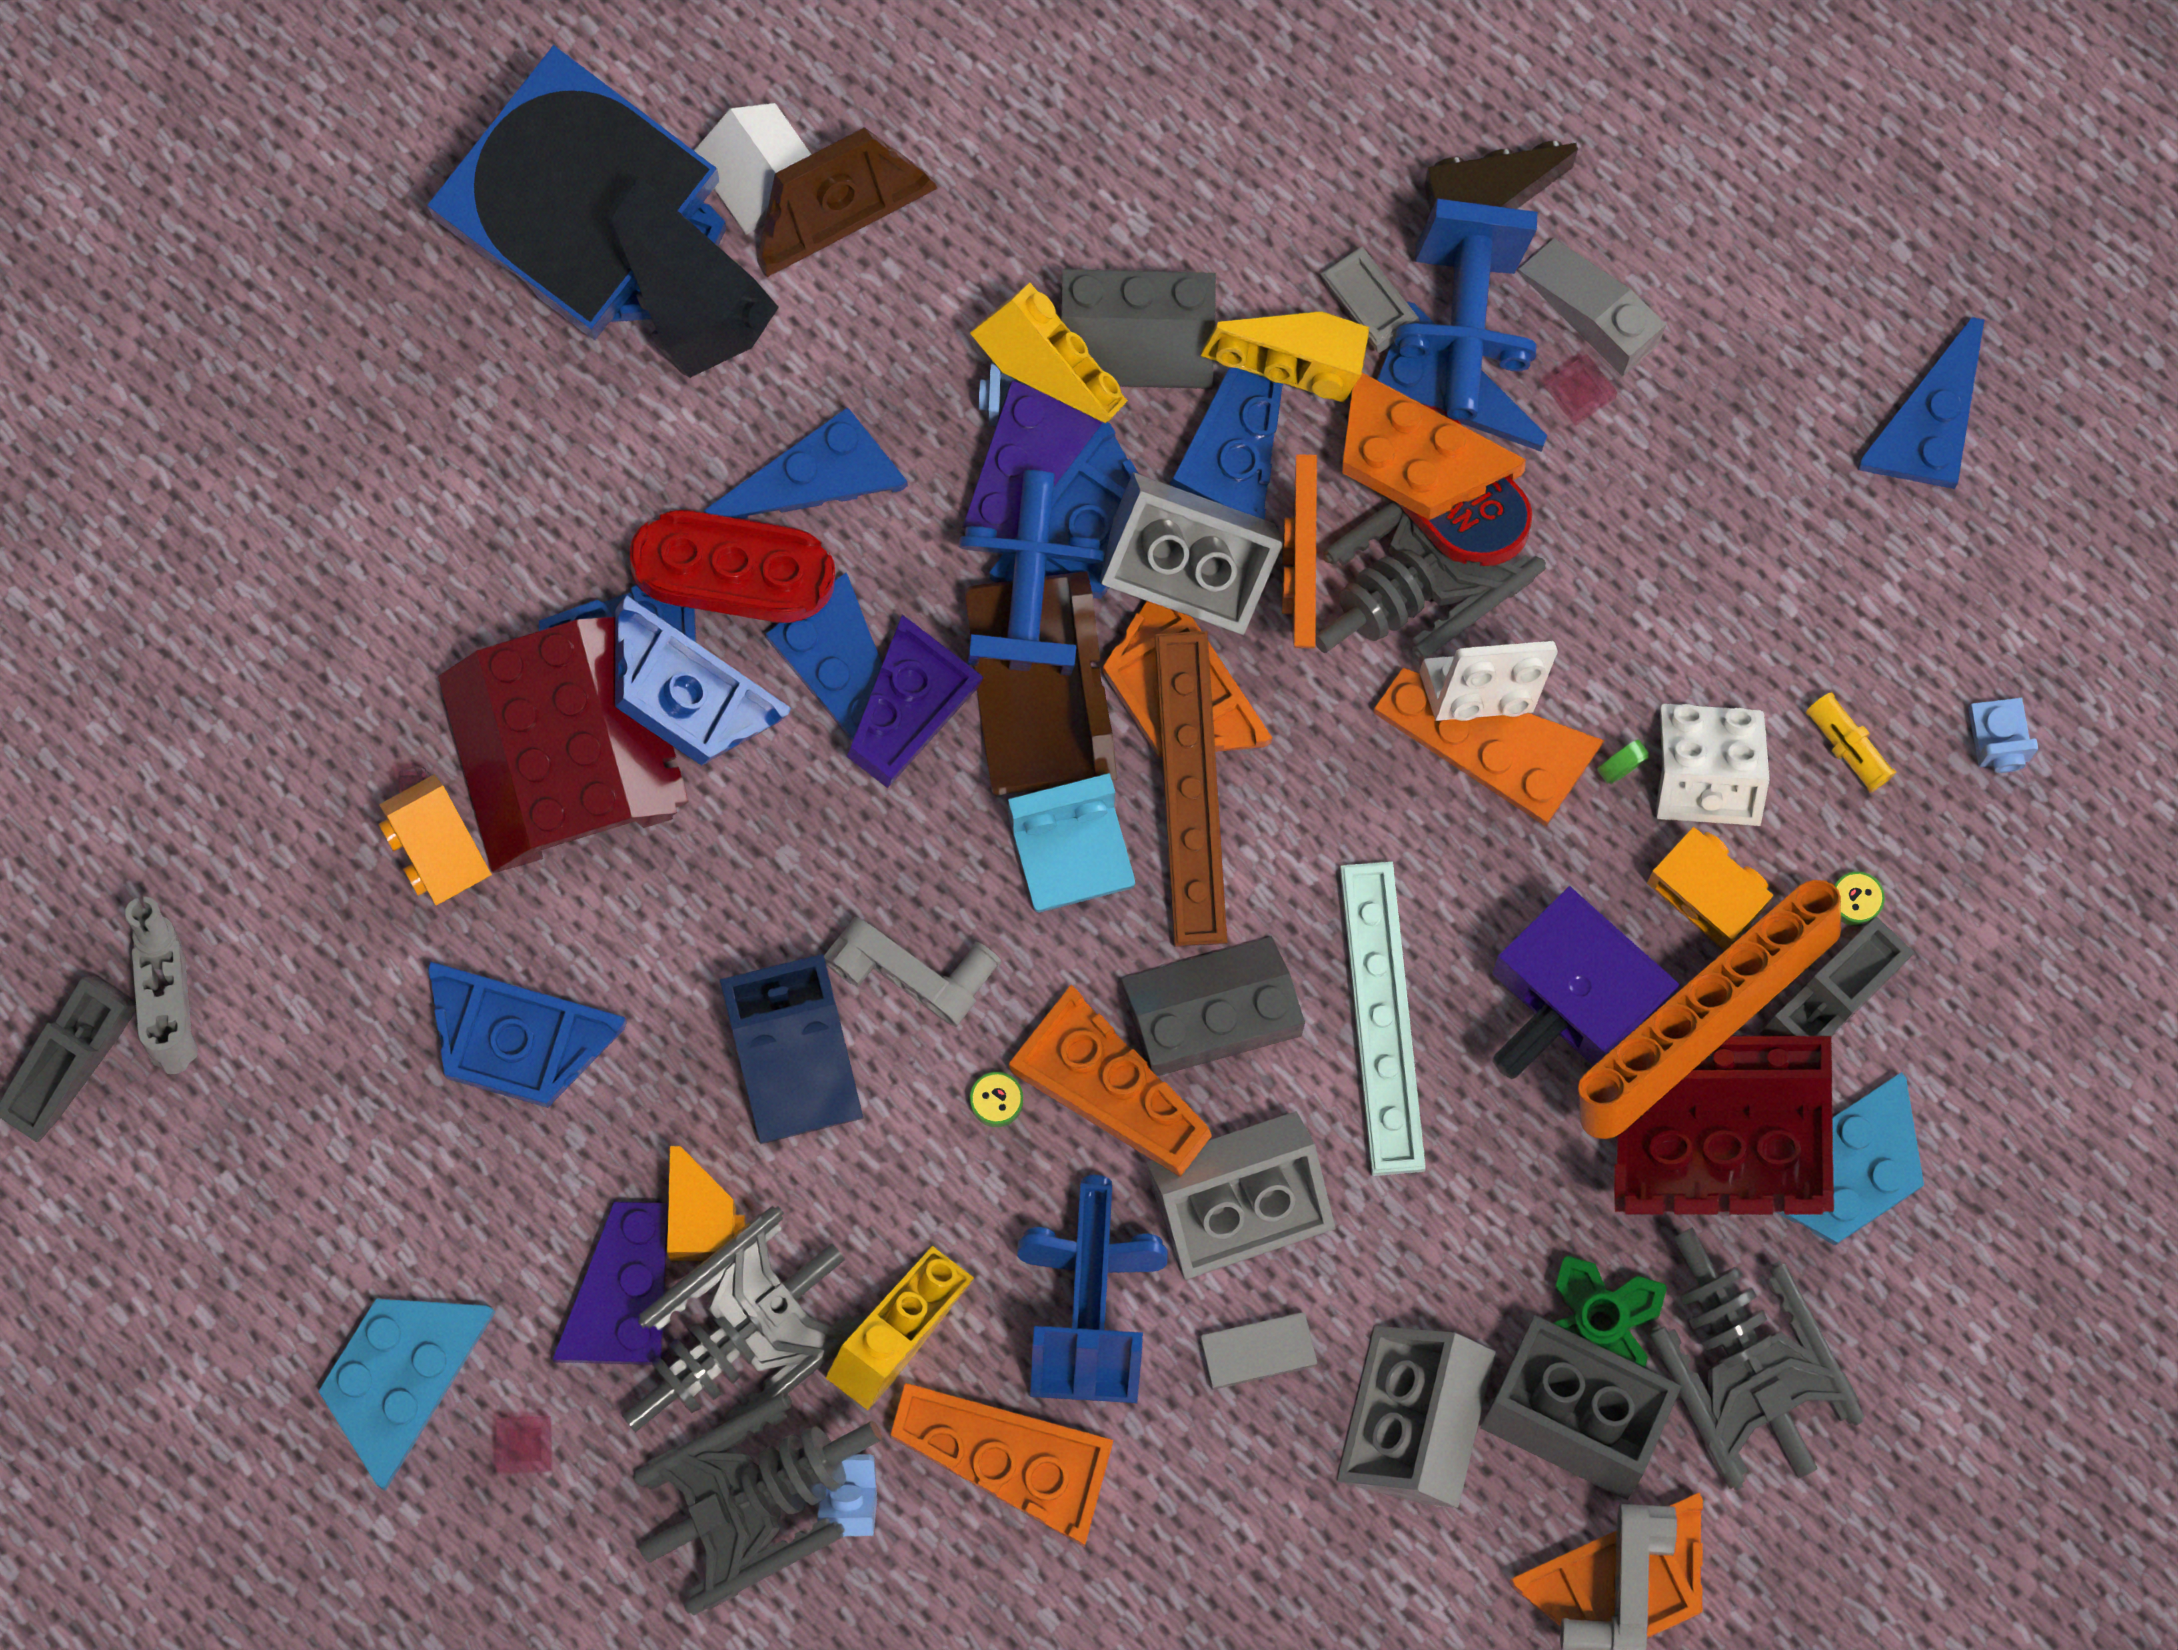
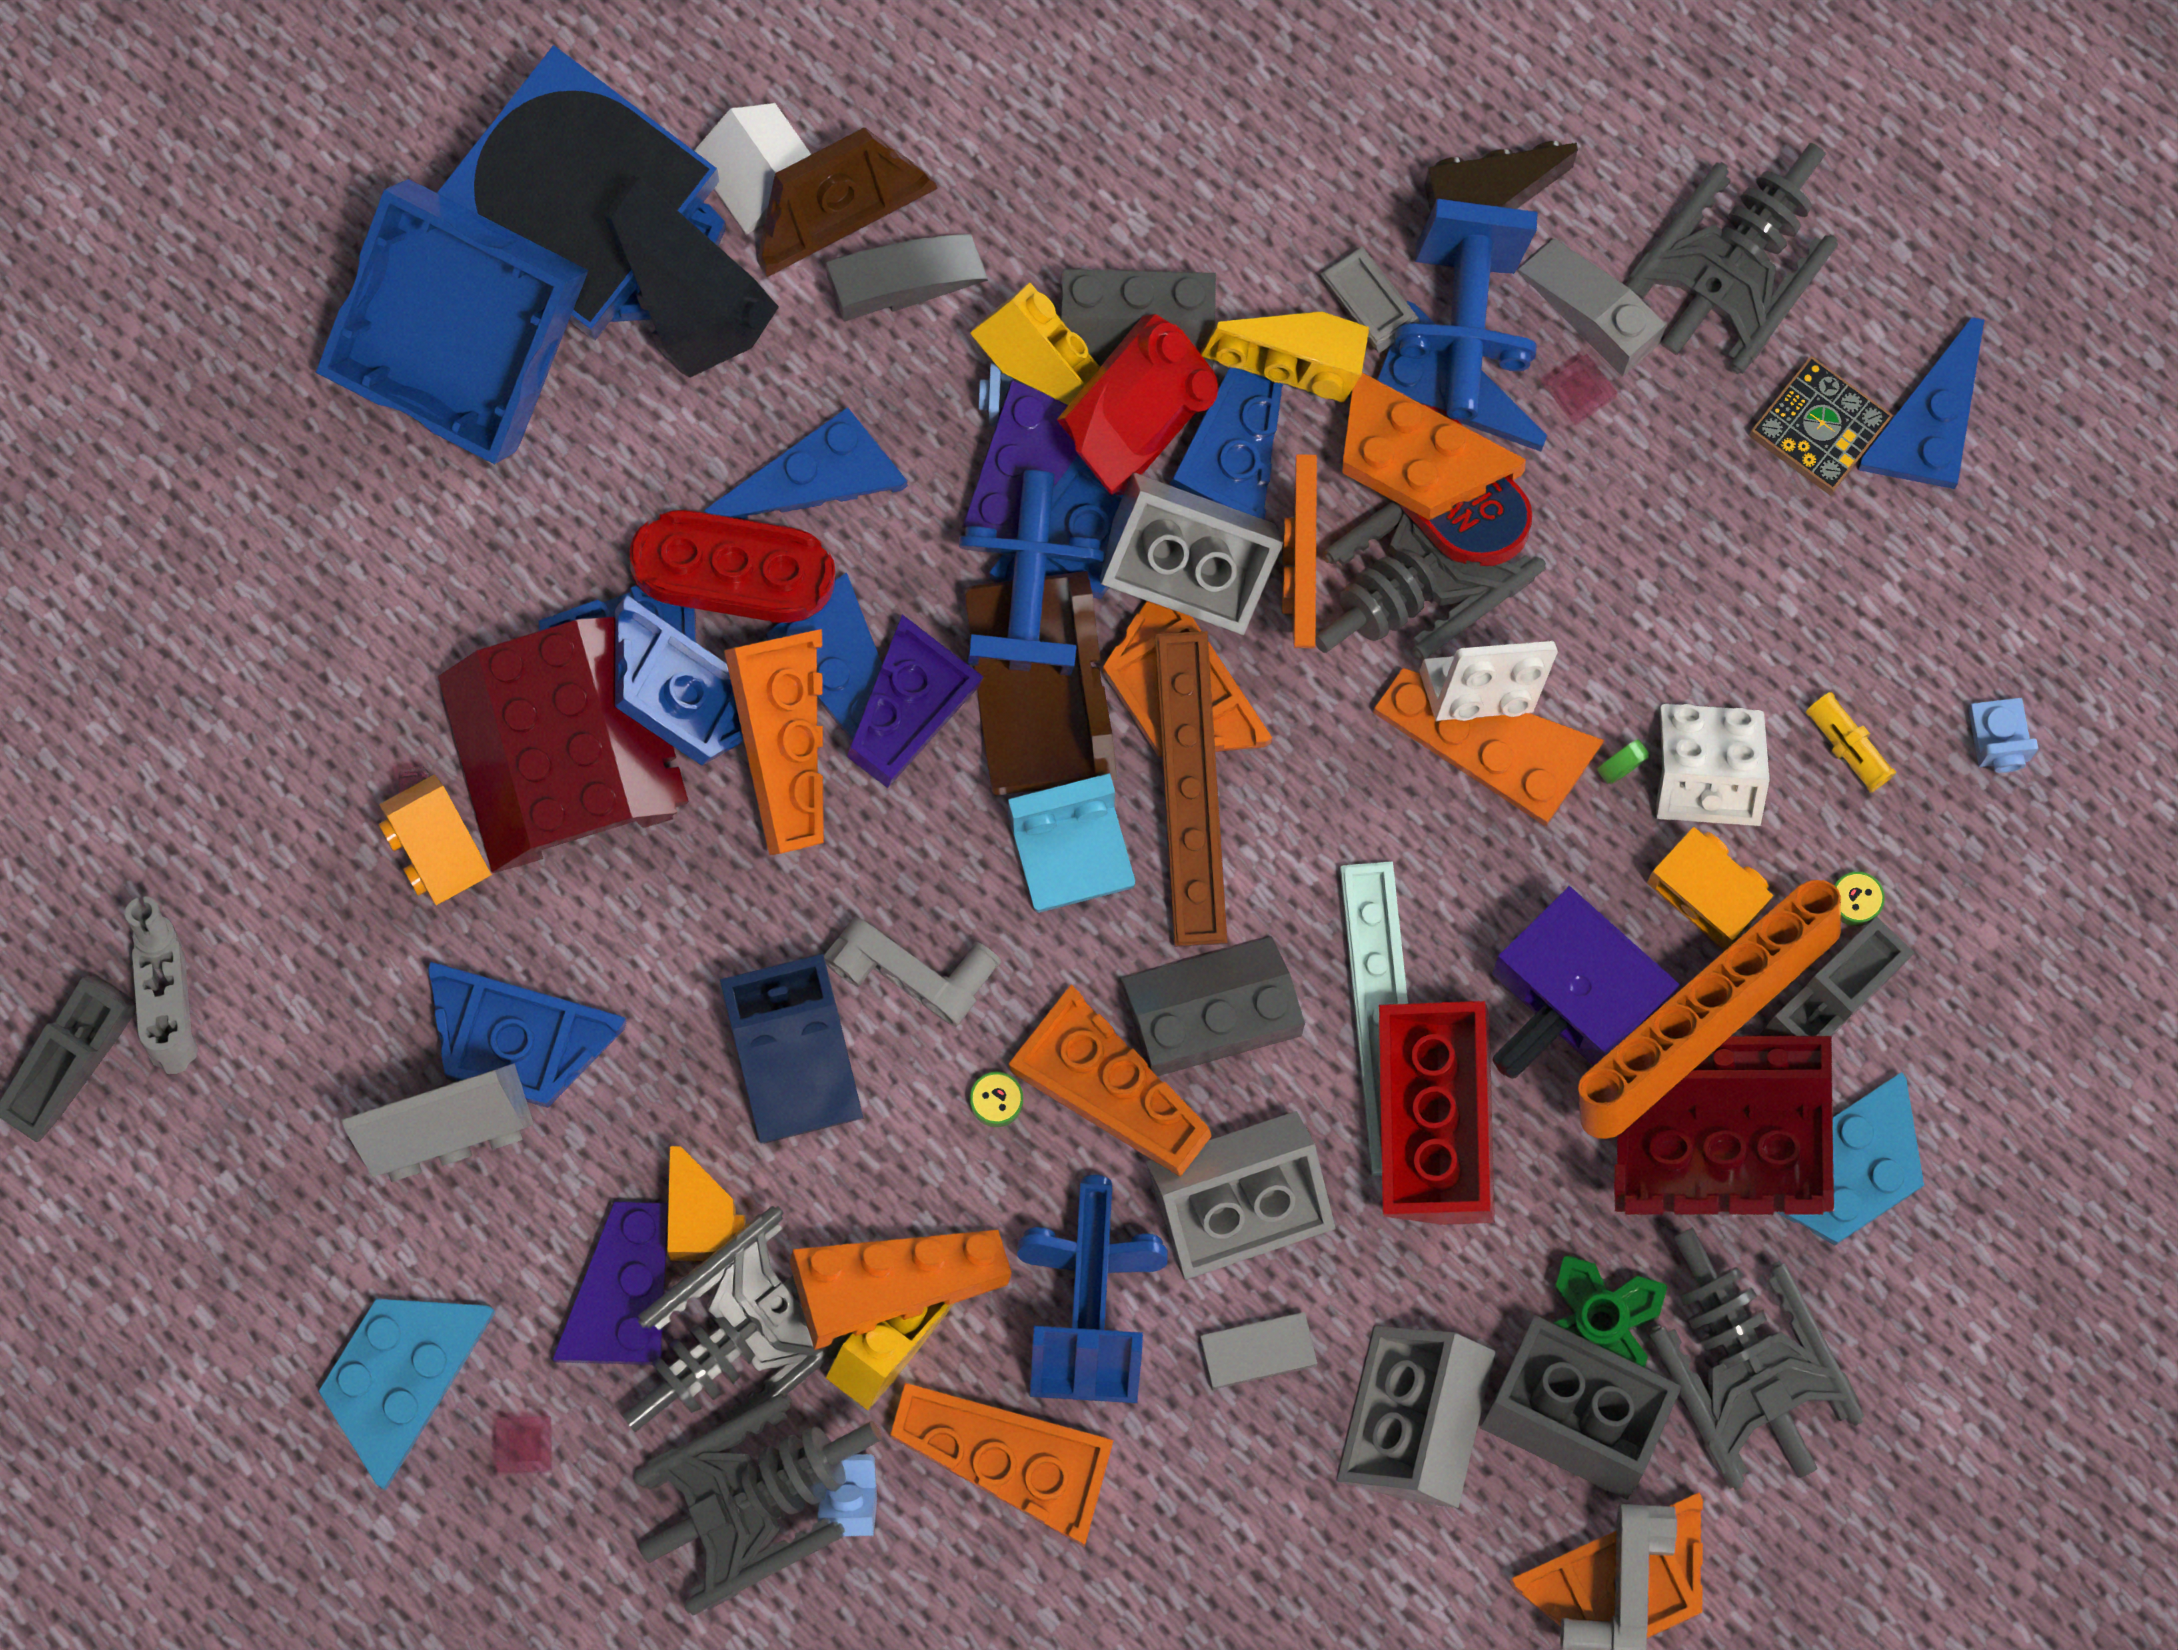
(441, 1123): none -> light grey slope
(451, 320): none -> blue tile
(777, 712): none -> orange wing
(875, 1281): none -> orange wing
(903, 274): none -> dark grey slope
(1138, 401): none -> red slope
(1436, 1112): none -> red slope
(1728, 266): none -> dark grey bar
(1820, 425): none -> tile

